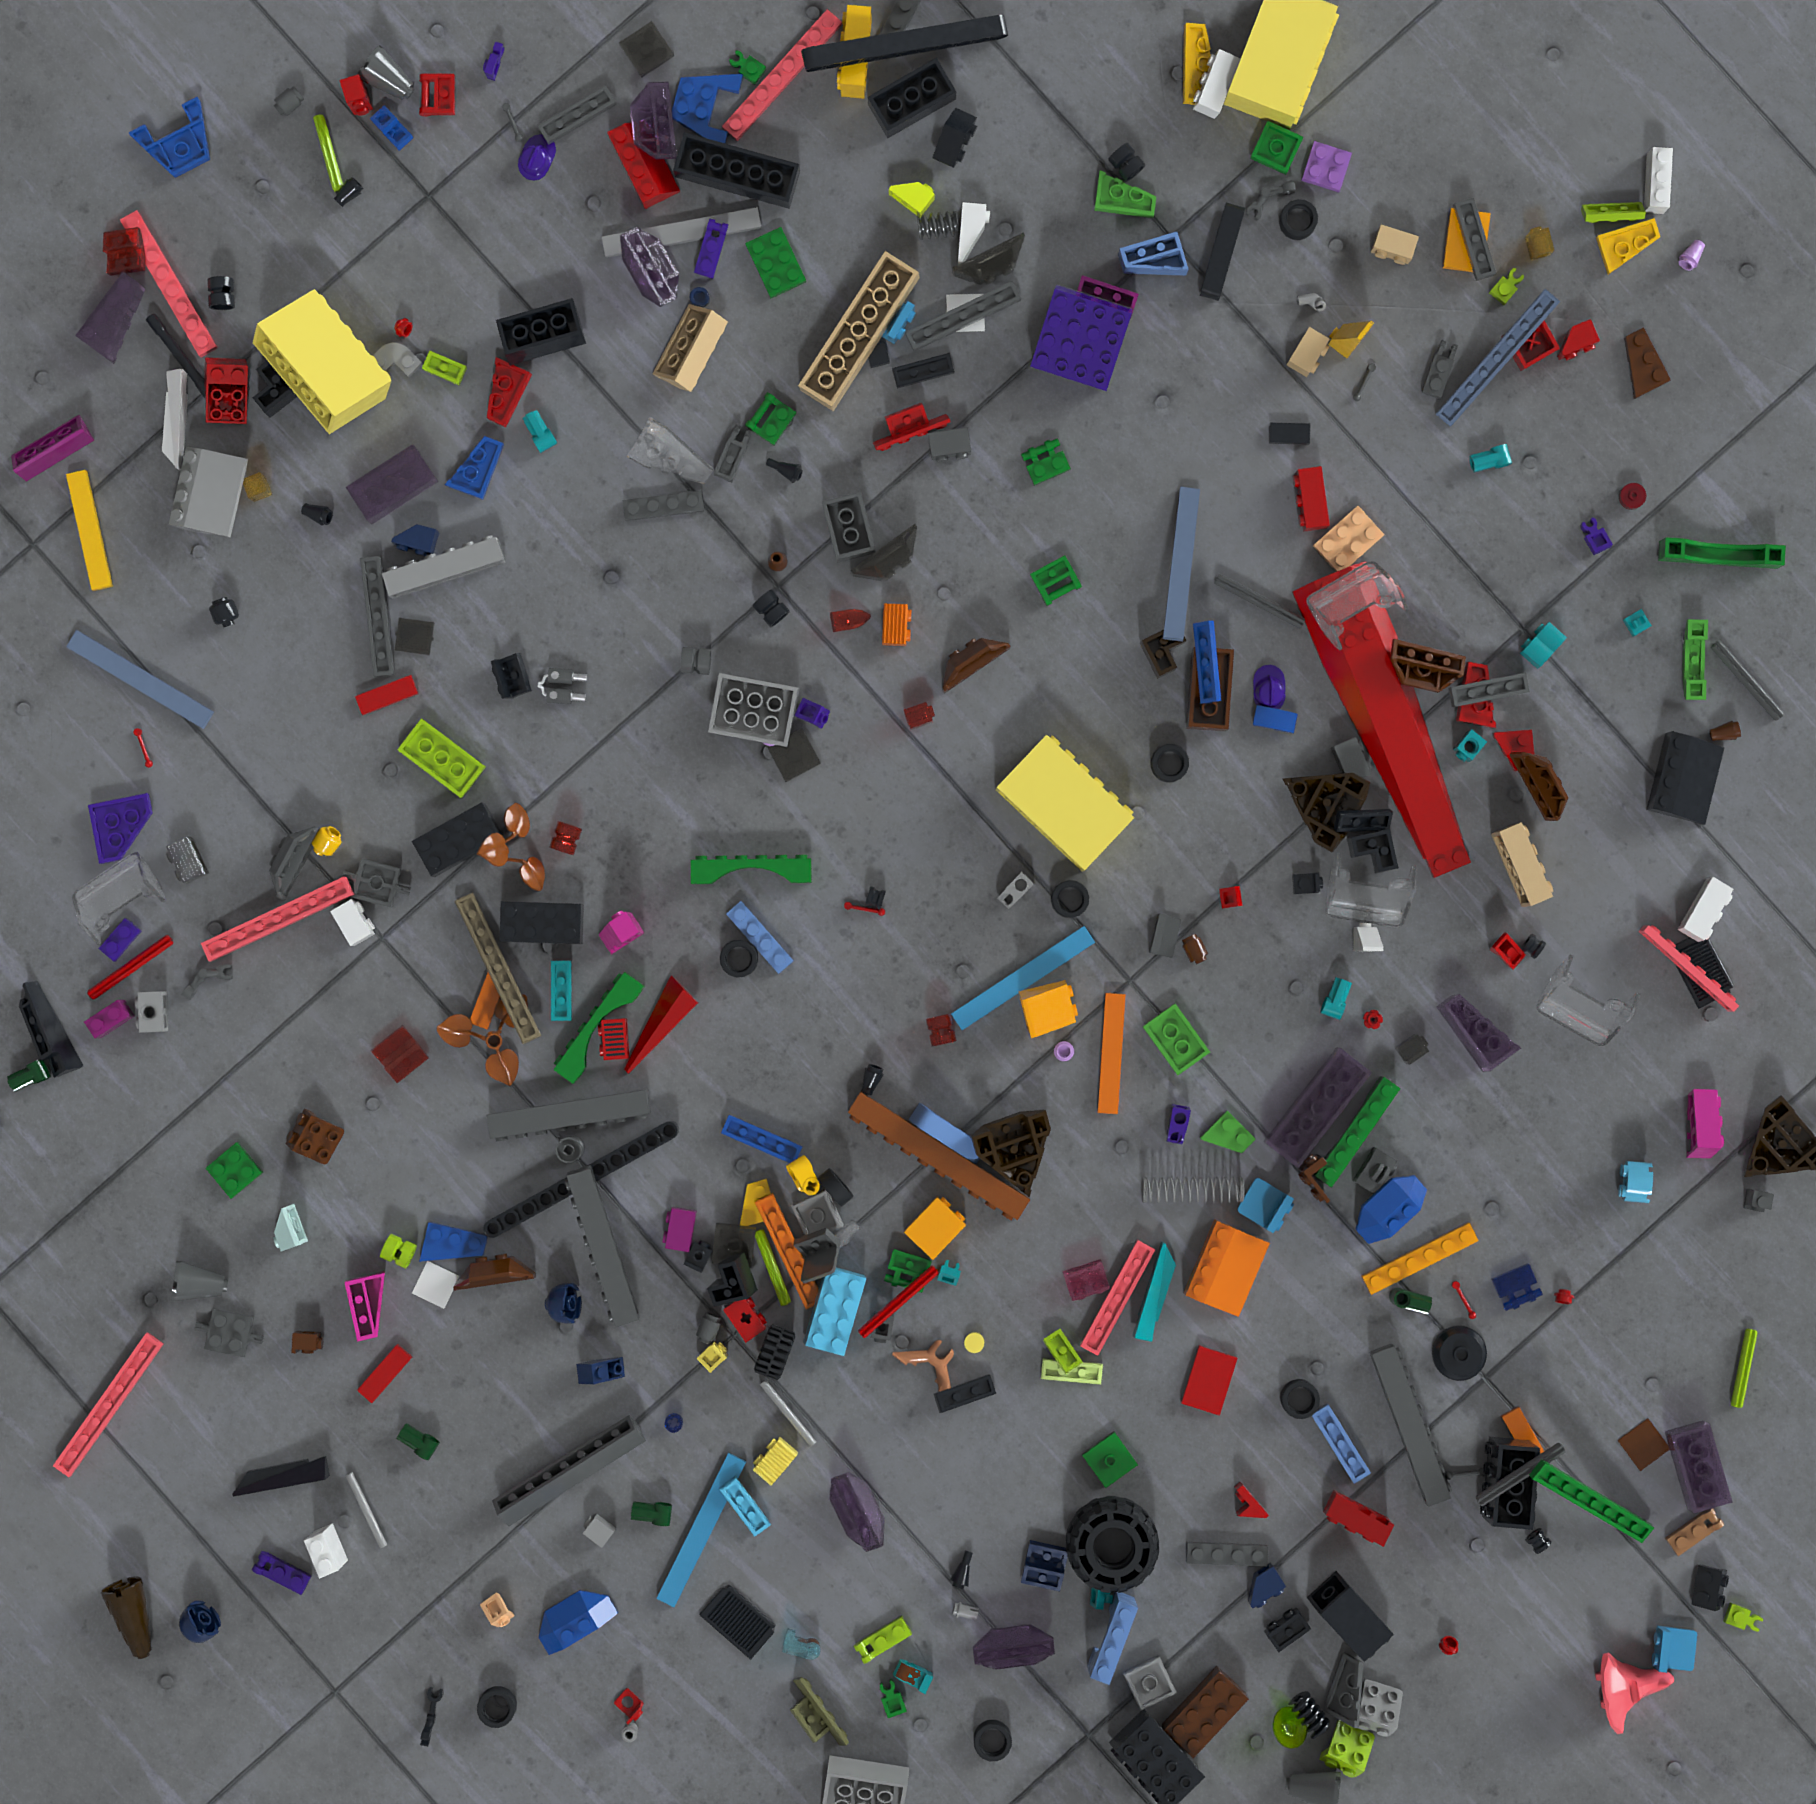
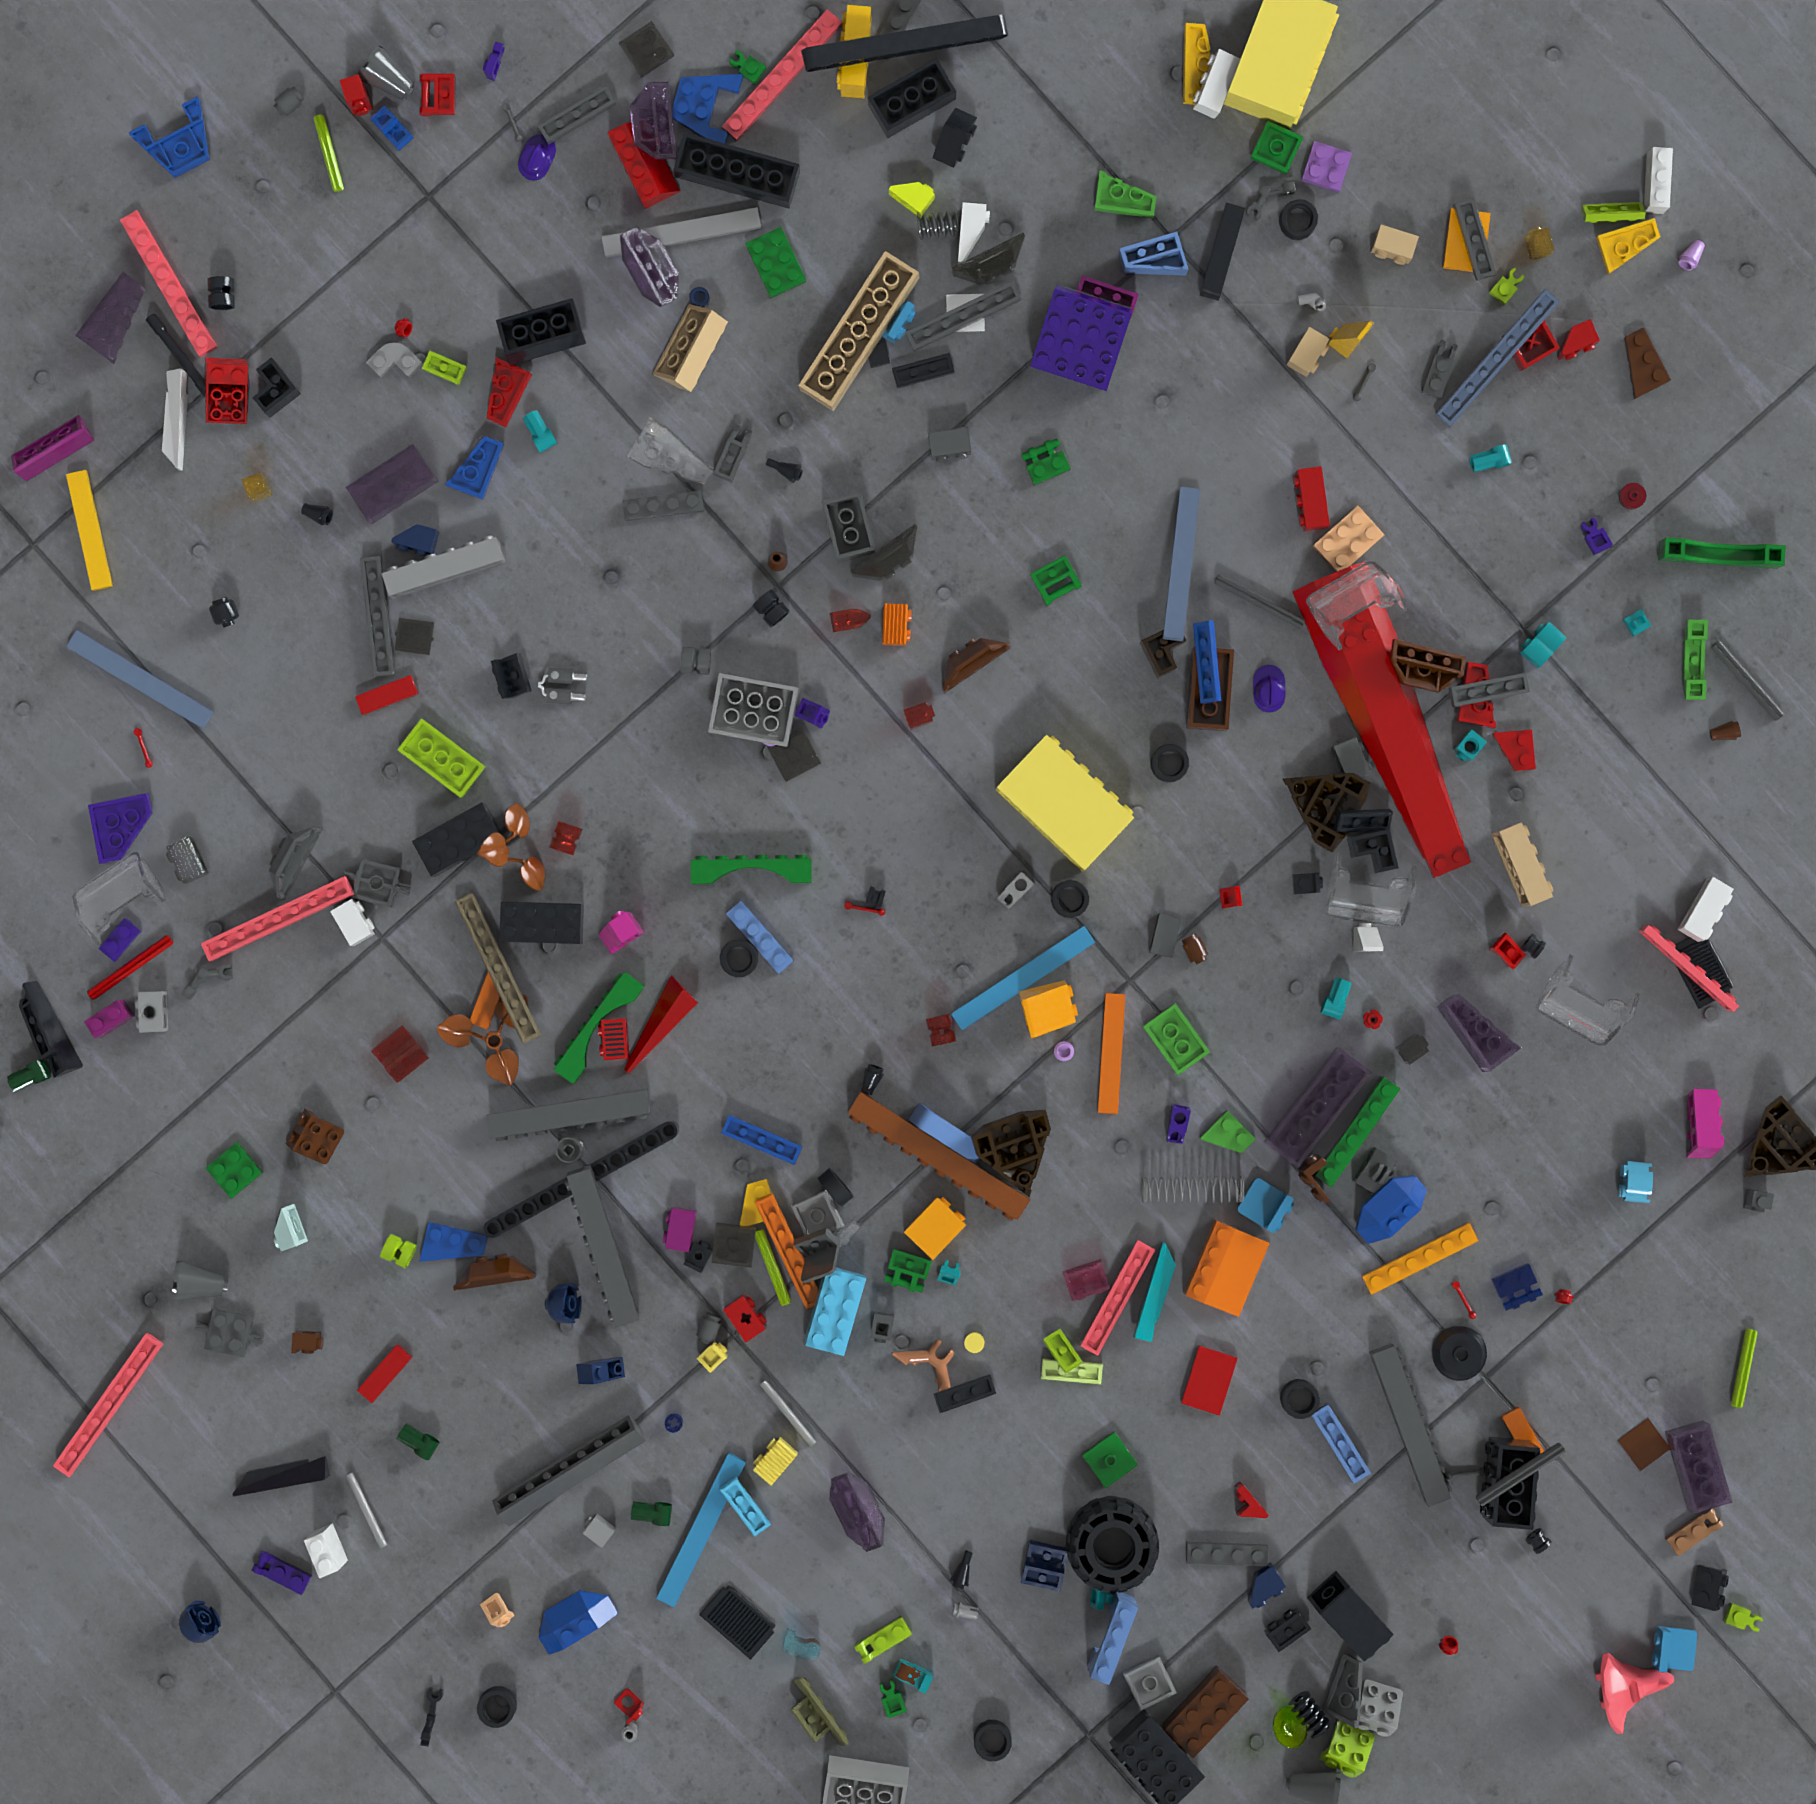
(124, 251): clear red slope -> none
(128, 1607): dark brown cone -> none
(208, 492): light grey slope -> none
(322, 361): light yellow brick -> none
(326, 841): yellow head -> none
(349, 191): black cone -> none
(365, 1304): dark pink wedge -> none
(435, 1284): white sticker -> none
(561, 990): teal plate -> none
(711, 249): dark purple plate -> none
(736, 1281): black brick -> none
(774, 1352): black tyre -> none
(776, 422): green plate -> none
(803, 1175): yellow piece -> none
(898, 1301): red axle -> none
(907, 424): red bracket -> none
(1013, 1647): clear purple wedge -> none
(1125, 155): black wheel -> none
(1275, 719): blue slope -> none
(1289, 433): black tile -> none
(1358, 1518): red wedge -> none
(1412, 1300): dark green piece -> none
(1542, 784): reddish brown wedge -> none
(1591, 1501): green plate -> none
(1685, 777): black slope -> none

